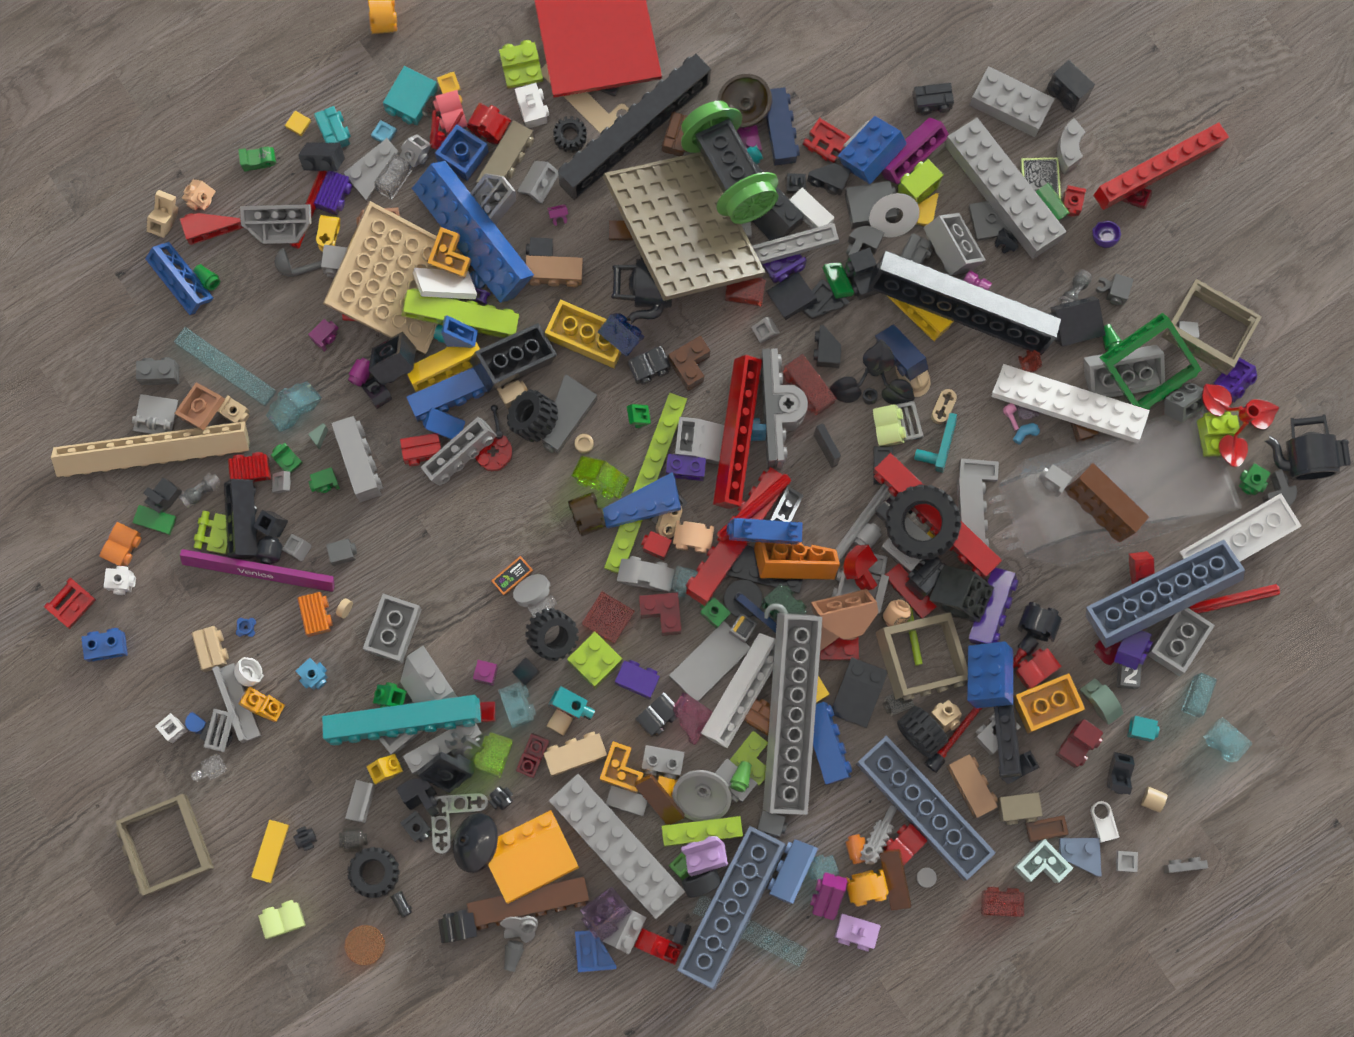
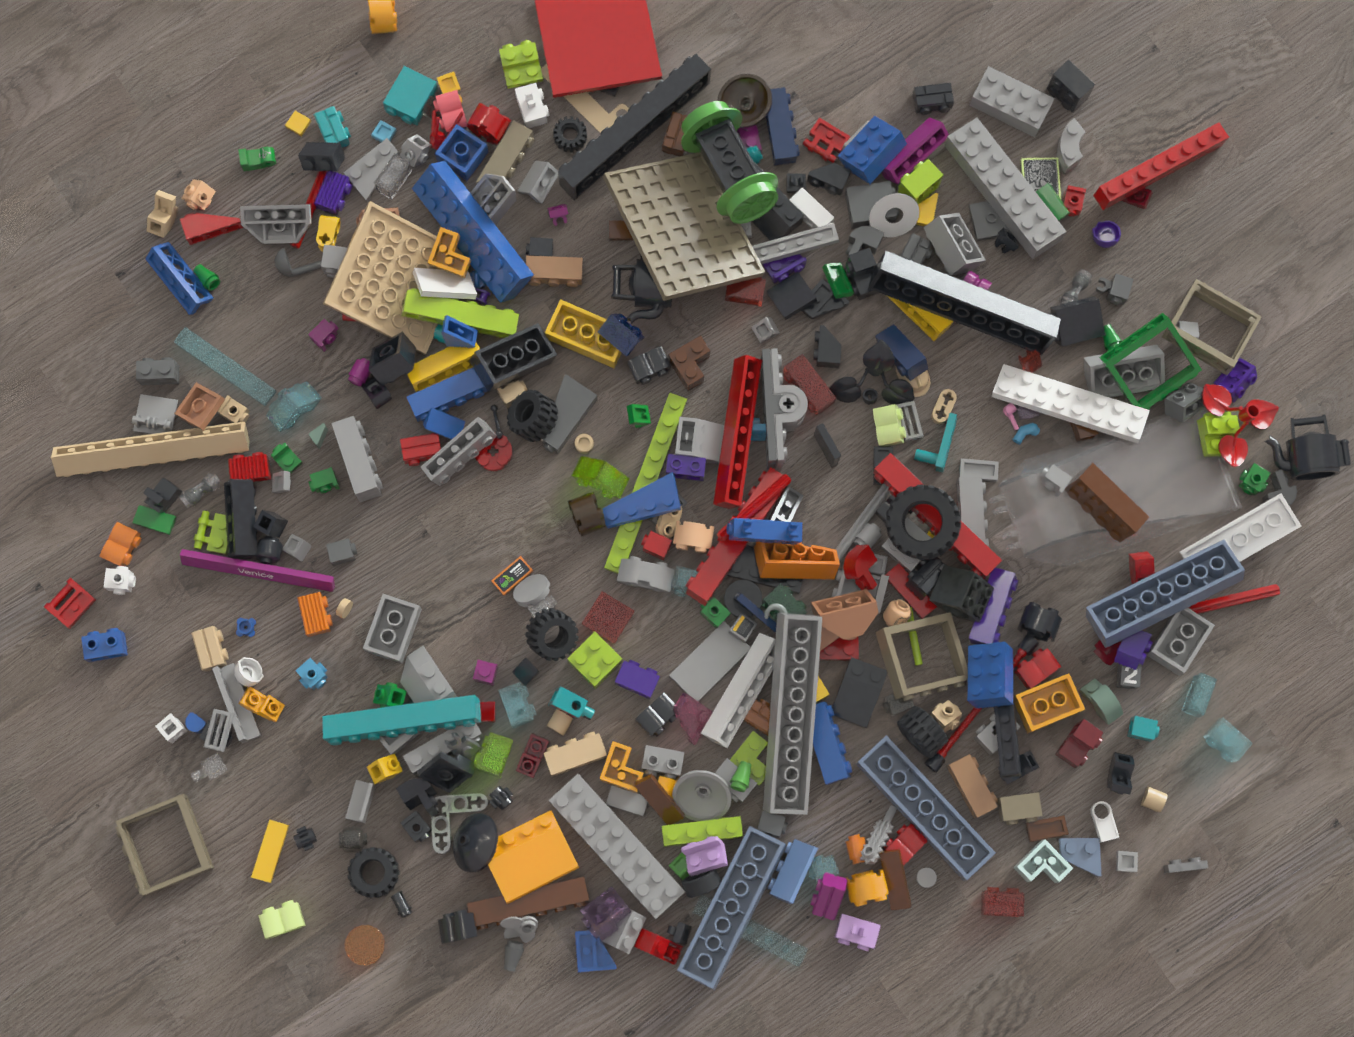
(663, 606): dark red brick -> none

